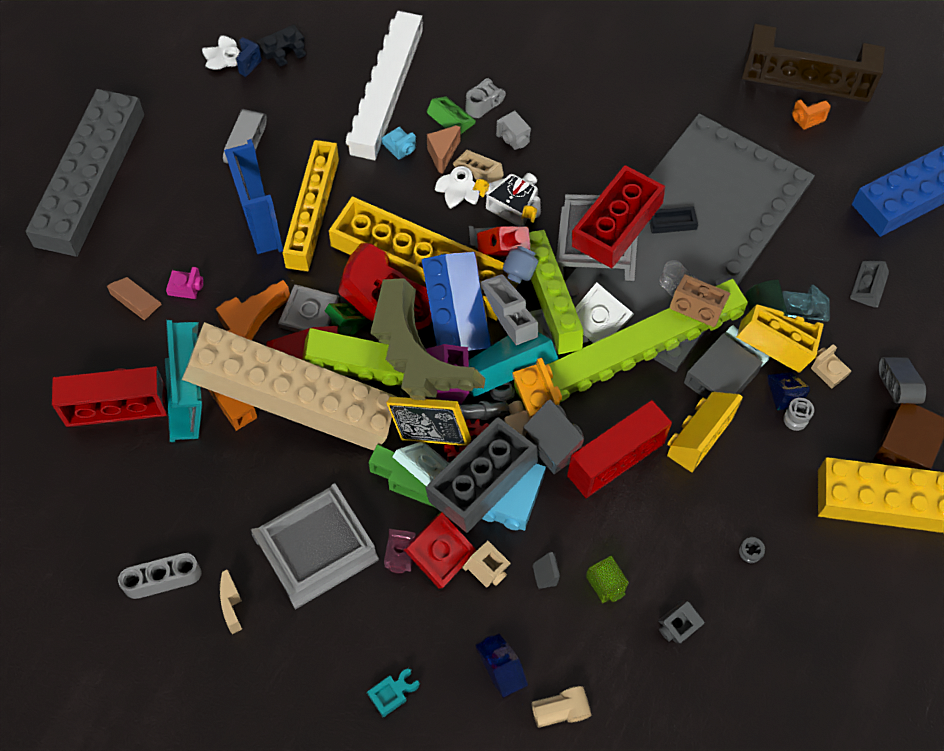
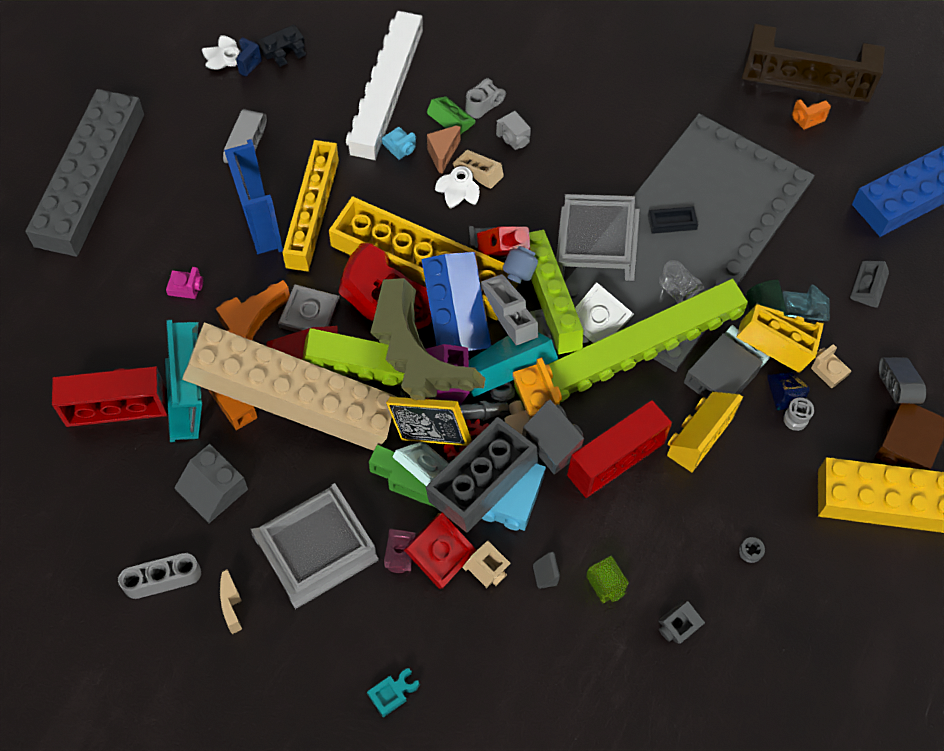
(134, 297): nougat slope -> none
(210, 483): none -> dark grey slope
(346, 318): green slope -> none
(502, 664): clear blue slope -> none
(512, 198): torso -> none
(568, 706): tan piece -> none
(618, 216): red brick -> none
(699, 300): medium nougat bracket -> none

